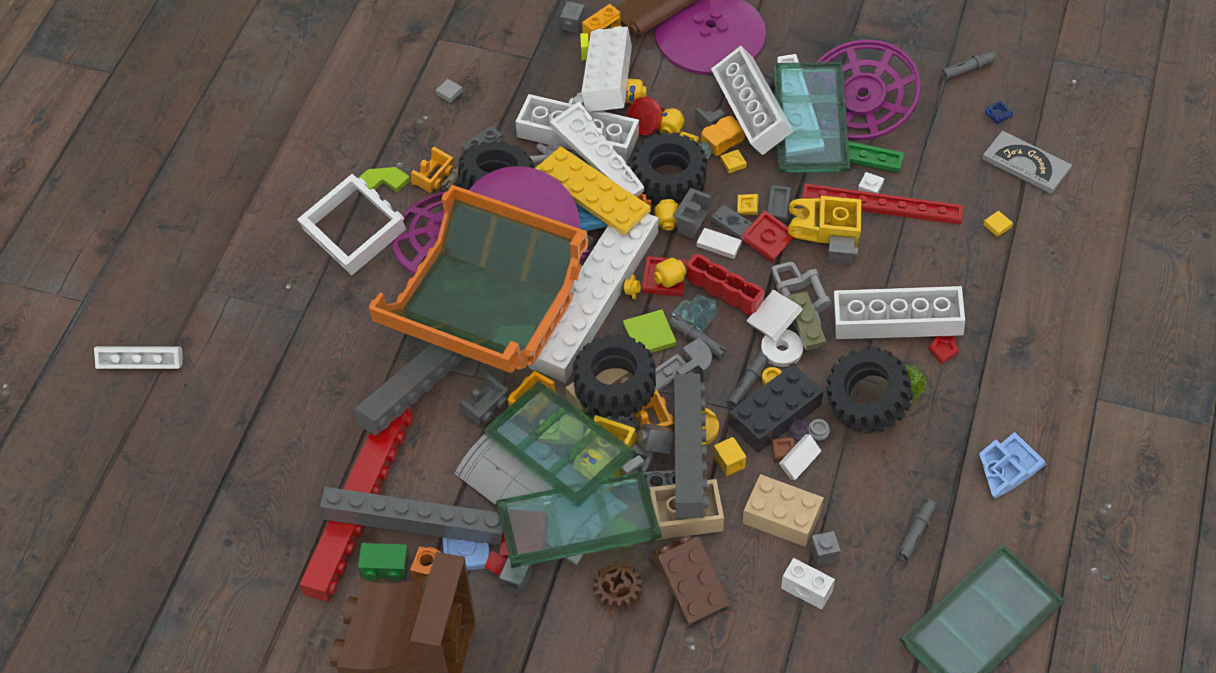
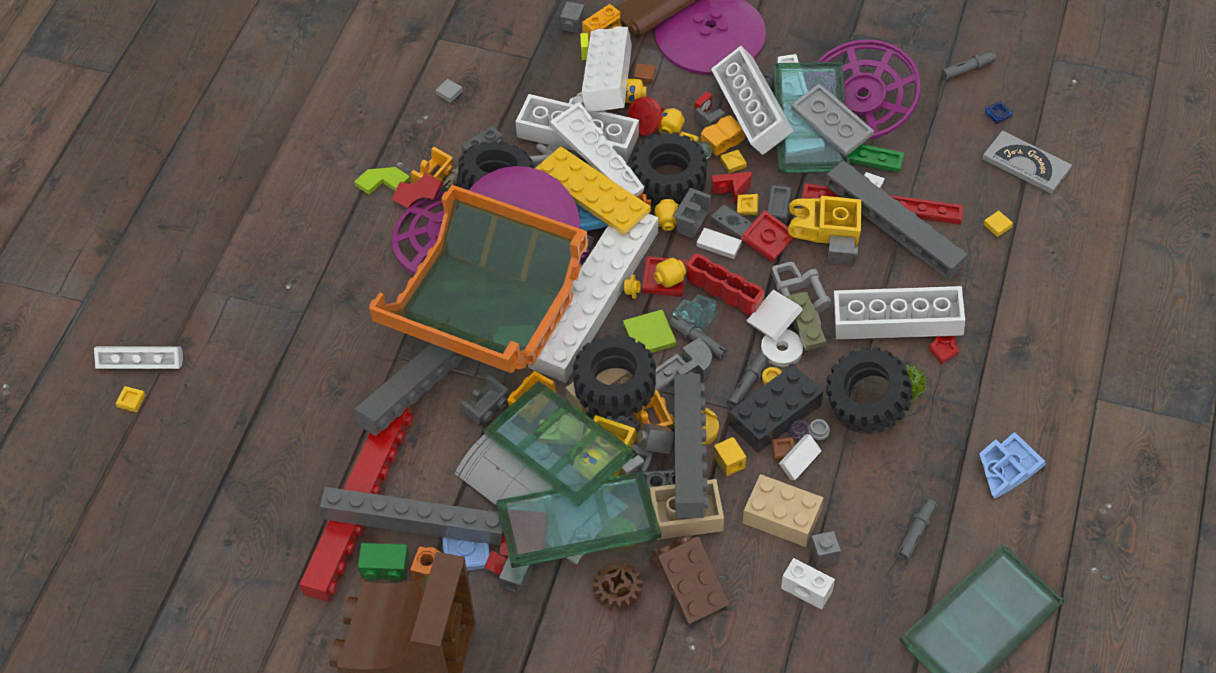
(130, 399): none -> yellow tile
(371, 246): white window -> none
(426, 187): none -> red tile
(645, 73): none -> dark orange tile
(704, 102): none -> red tile
(736, 183): none -> red slope
(832, 119): none -> light grey tile
(897, 220): none -> dark grey brick

